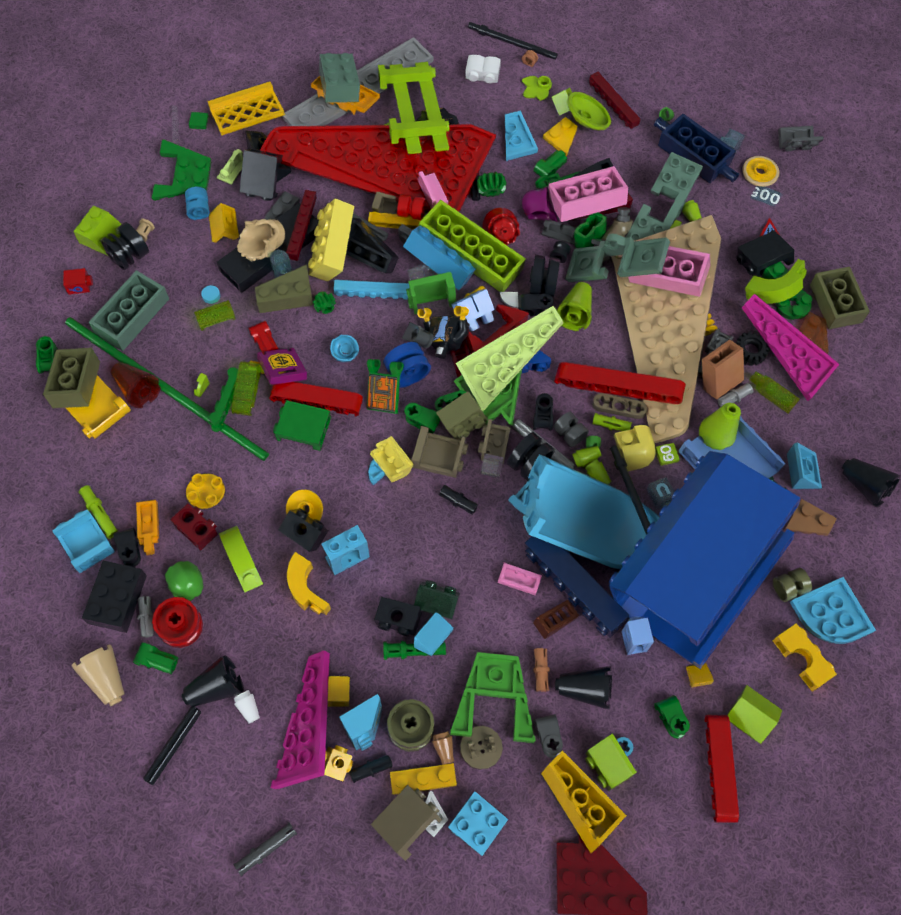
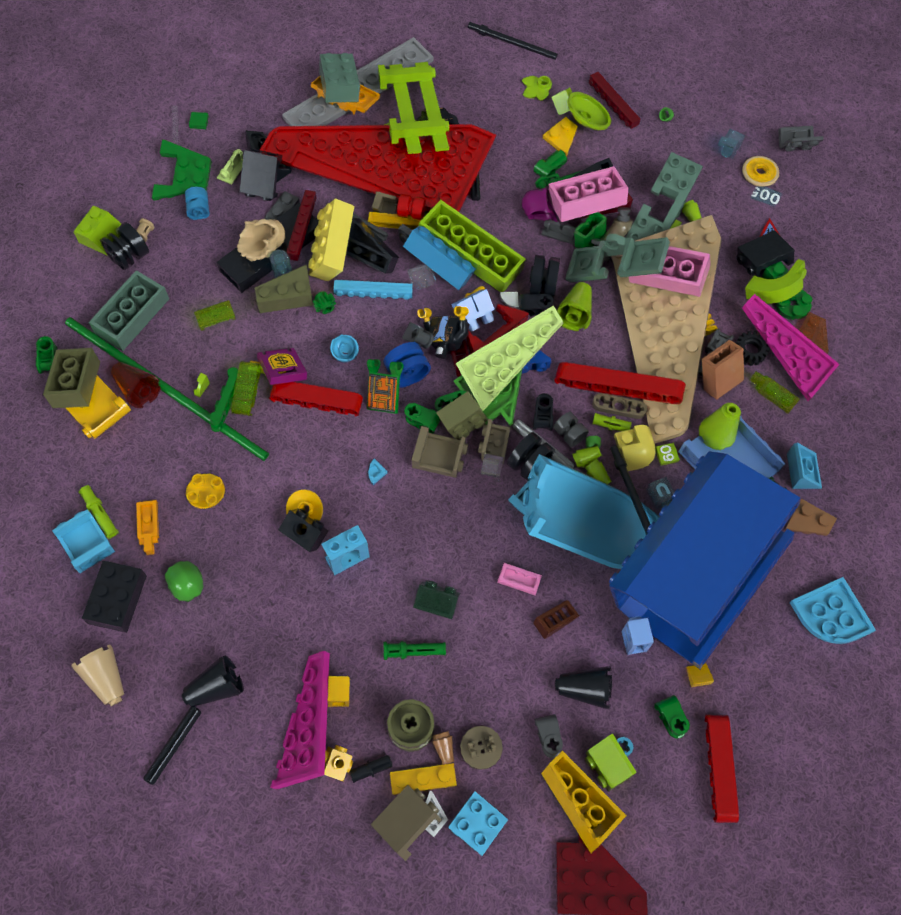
(77, 281): red brick -> none
(126, 545): black piece -> none
(145, 616): light grey axle -> none
(154, 658): green piece -> none
(177, 622): red wheel -> none
(192, 528): dark red brick -> none
(210, 294): medium azure tile -> none
(223, 223): yellow panel -> none
(240, 558): lime arch -> none
(243, 100): yellow fence -> none
(247, 706): white cone -> none
(263, 337): red piece -> none
(266, 848): dark grey pin -> none
(297, 581): yellow arch -> none
(302, 424): green panel -> none
(362, 722): medium azure slope -> none
(389, 608): black brick -> none
(392, 459): light yellow hinge -> none
(431, 189): bright pink panel -> none
(431, 289): bright green panel -> none
(432, 634): medium azure slope -> none
(458, 499): black pin -> none
(483, 68): white brick -> none
(491, 184): green gear -> none
(495, 677): bright green wing -> none
(502, 225): red hat -> none
(518, 137): medium azure wing -> none
(530, 58): nougat bush -> none
(541, 670): nougat pin -> none
(560, 251): black wheel -> none
(578, 584): dark blue brick -> none
(698, 145): dark blue brick -> none
(736, 394): light grey axle -> none
(754, 714): lime slope -> none
(792, 584): olive wheel -> none
(796, 641): yellow arch -> none
(839, 298): olive brick -> none
(870, 480): black cone -> none

